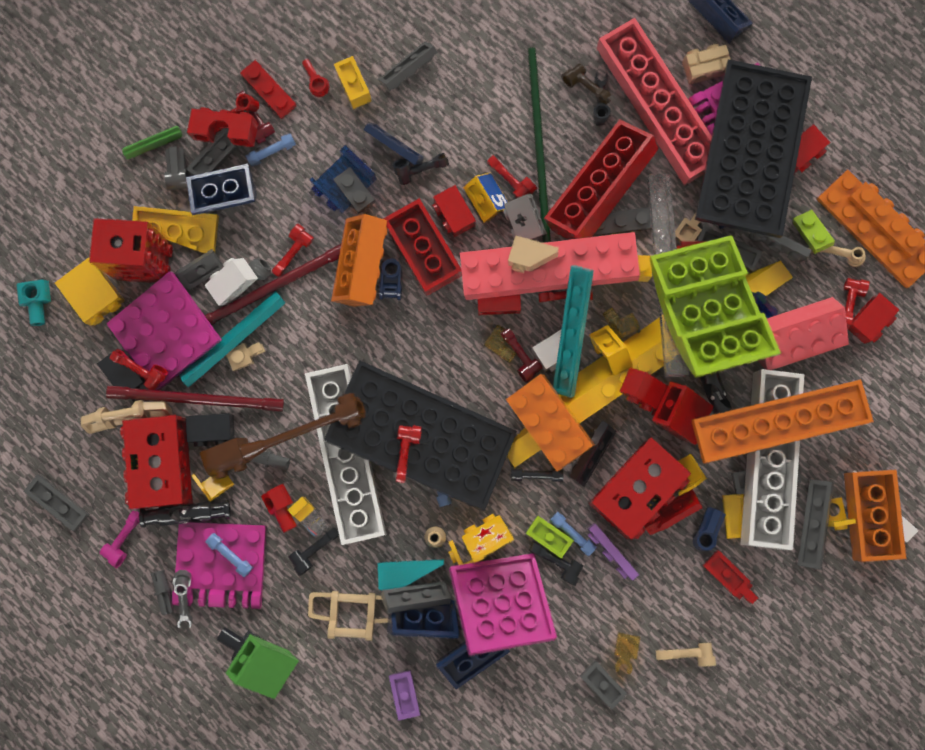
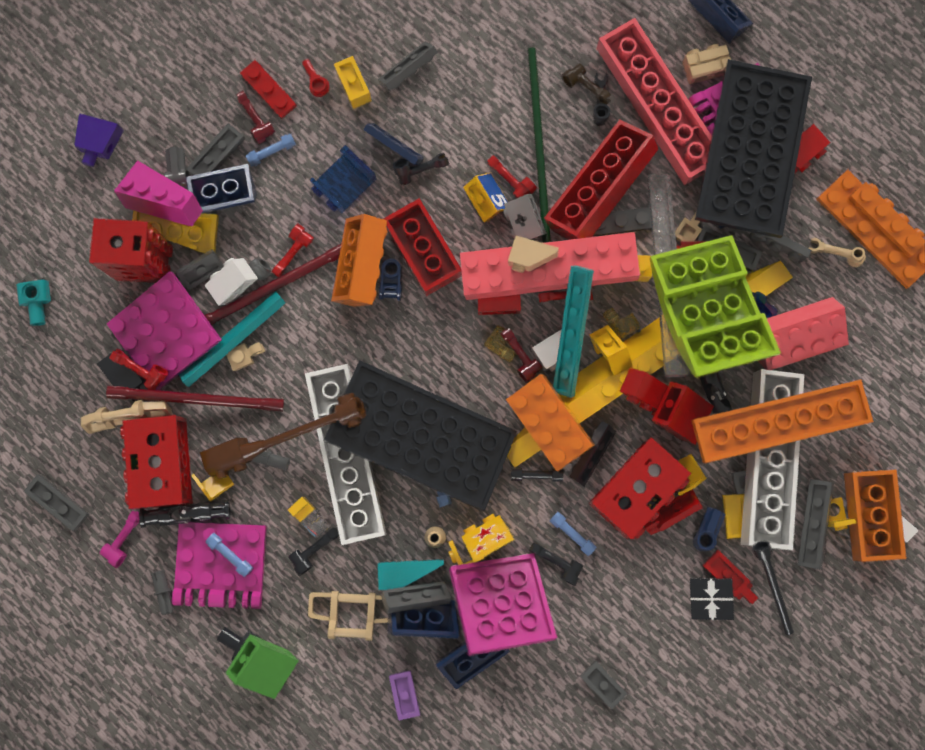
(89, 293): yellow brick -> none
(96, 138): none -> dark purple torso
(152, 142): bright green axle -> none
(157, 196): none -> dark pink wedge
(181, 582): dark grey brick -> none
(206, 123): red arch -> none
(209, 428): black brick -> none
(245, 104): red brick -> none
(277, 504): red piece -> none
(354, 190): dark grey plate -> none
(408, 436): red brick -> none
(453, 211): red brick -> none
(549, 536): lime plate -> none
(611, 552): medium lavender plate -> none
(626, 648): clear yellow plate -> none
(703, 653): tan brick -> none
(711, 599): none -> black sticker
(763, 551): none -> black piece
(813, 231): lime plate -> none
(854, 289): red brick -> none
(873, 318): red brick -> none

